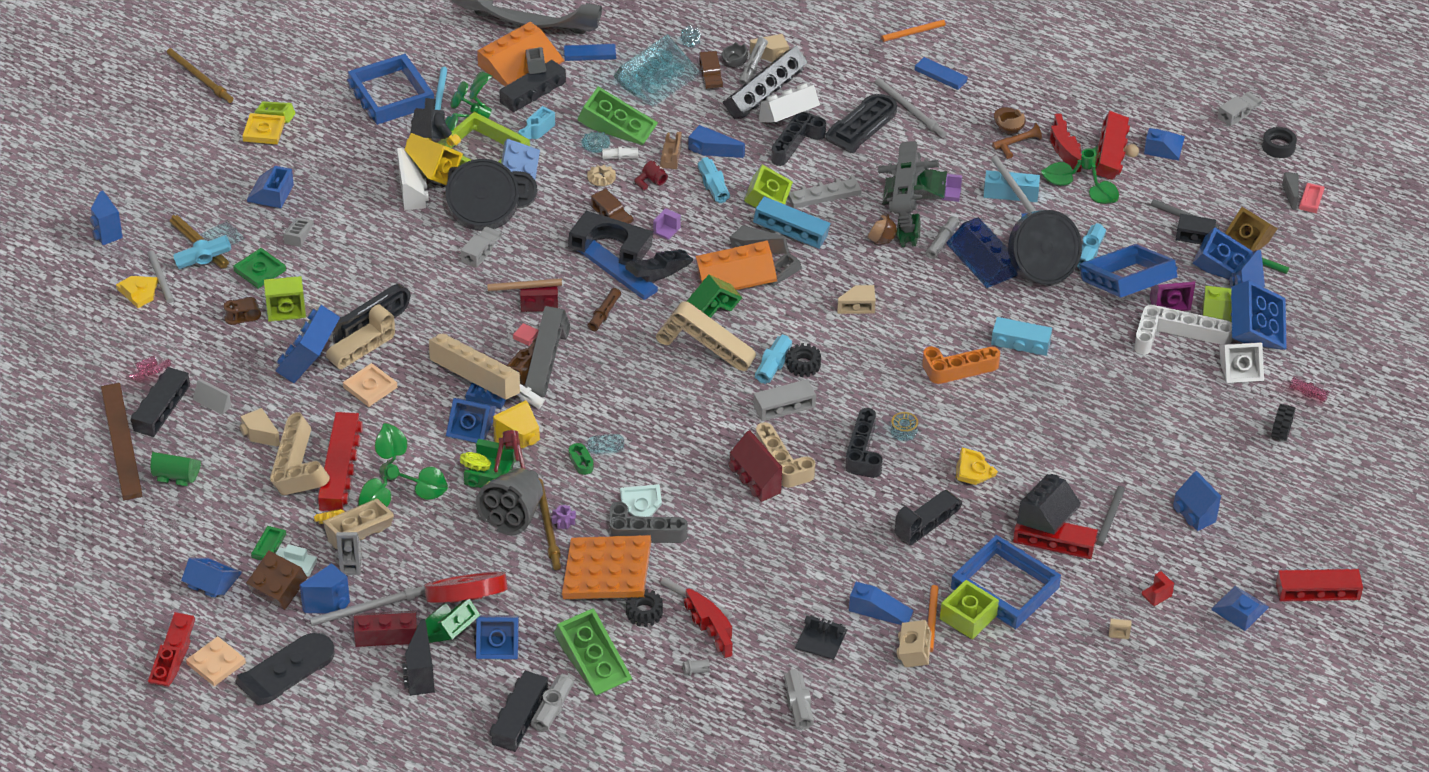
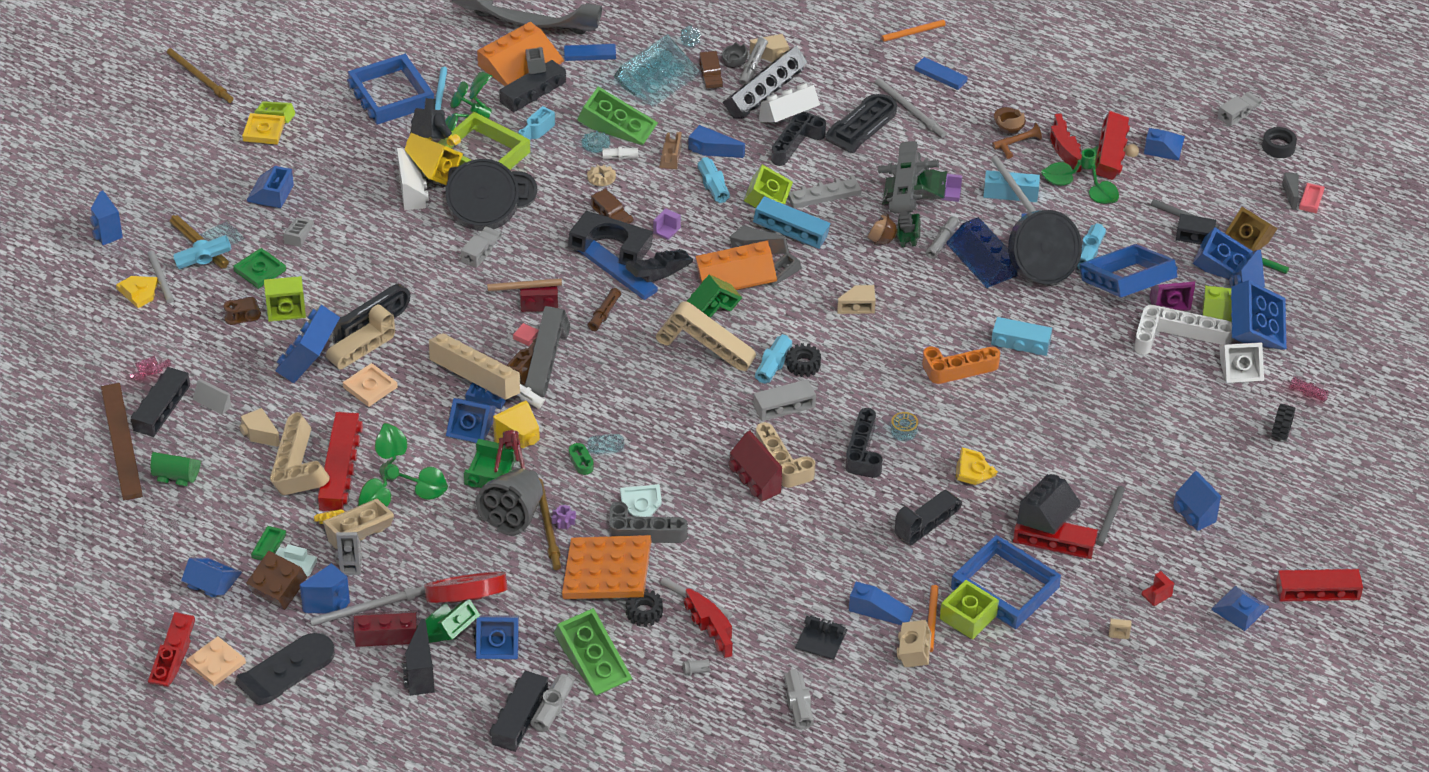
(475, 461): neon yellow gear -> none
(520, 157): medium blue plate -> none
(653, 172): dark red piece -> none

